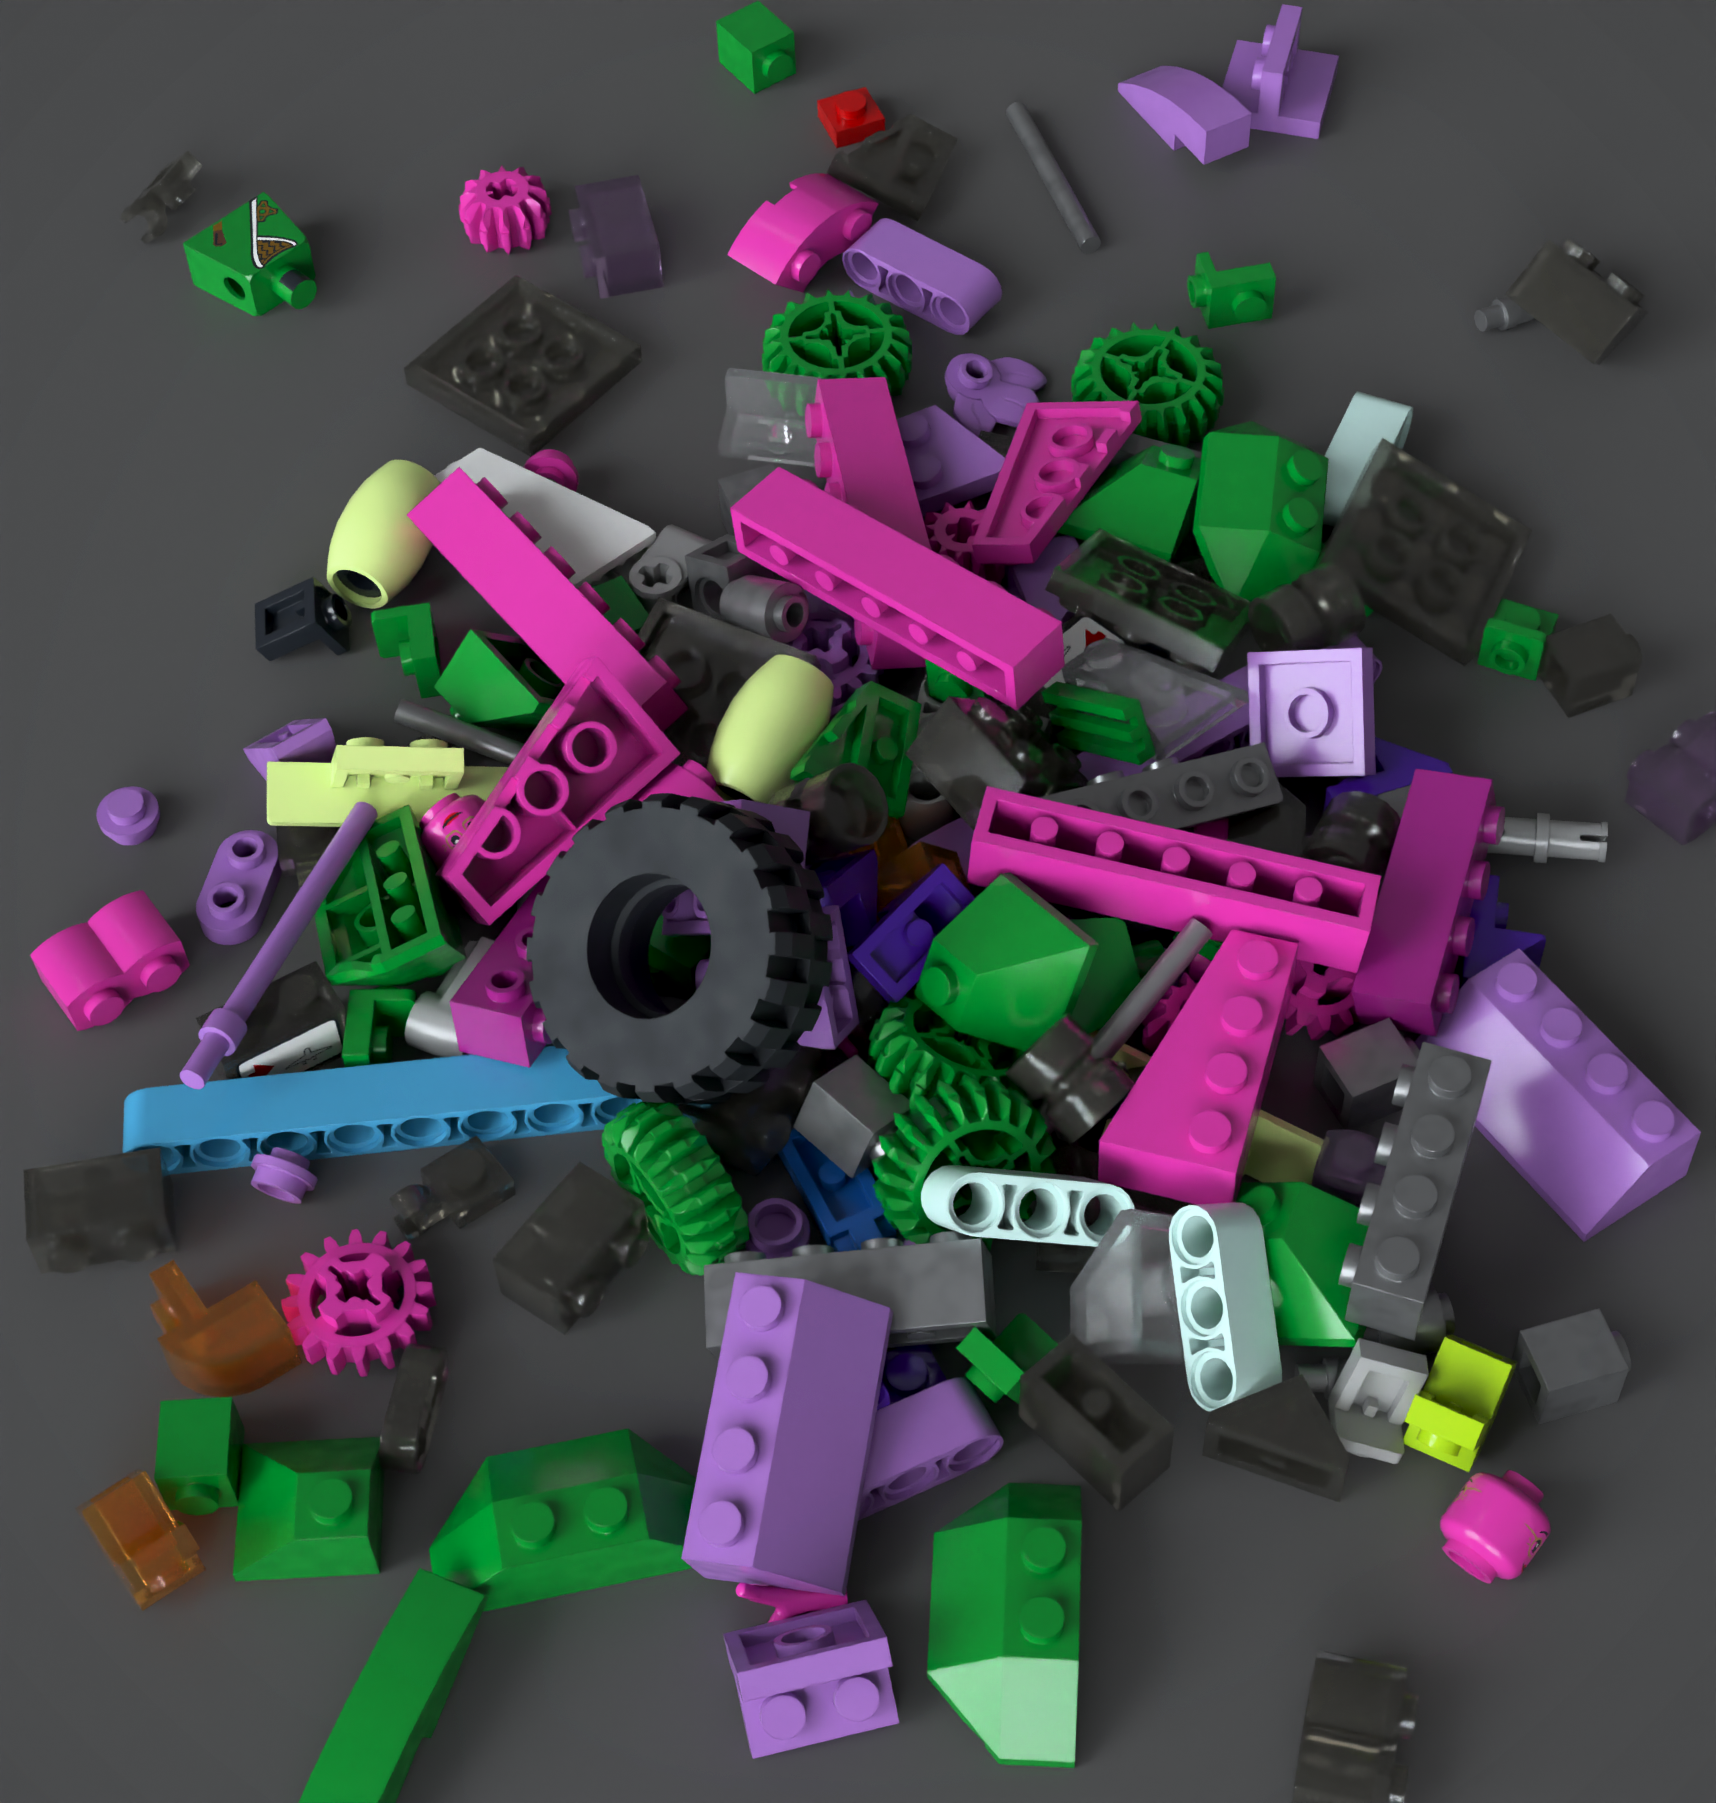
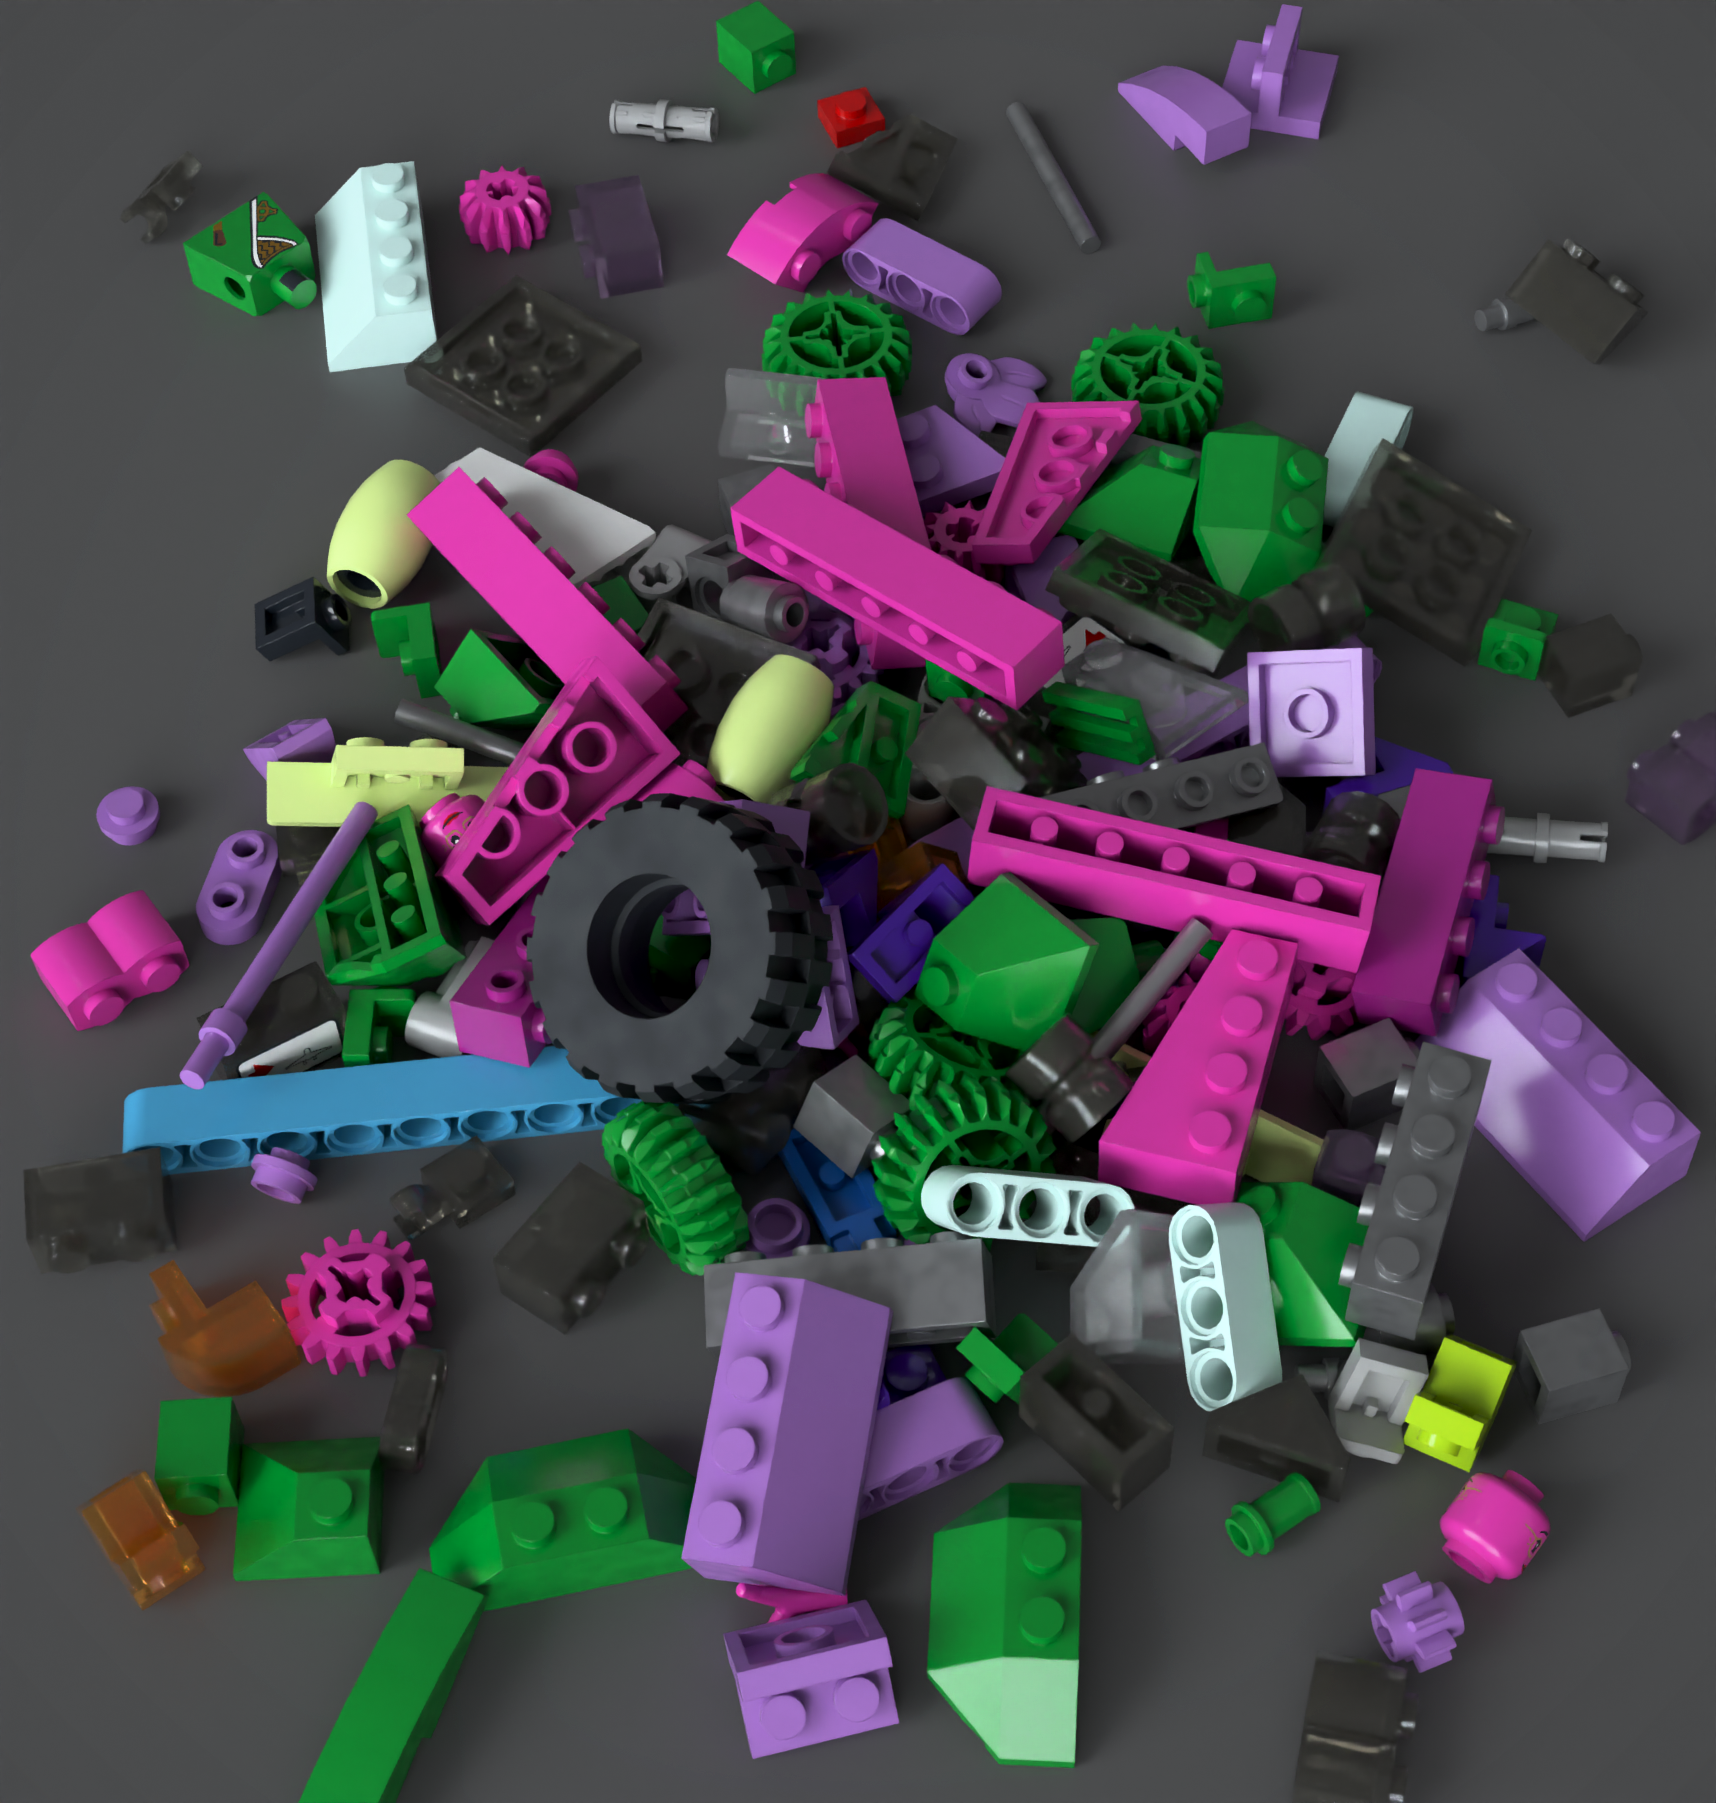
(375, 270): none -> light aqua slope
(664, 120): none -> light grey pin
(1271, 1515): none -> green pin
(1417, 1621): none -> medium lavender gear

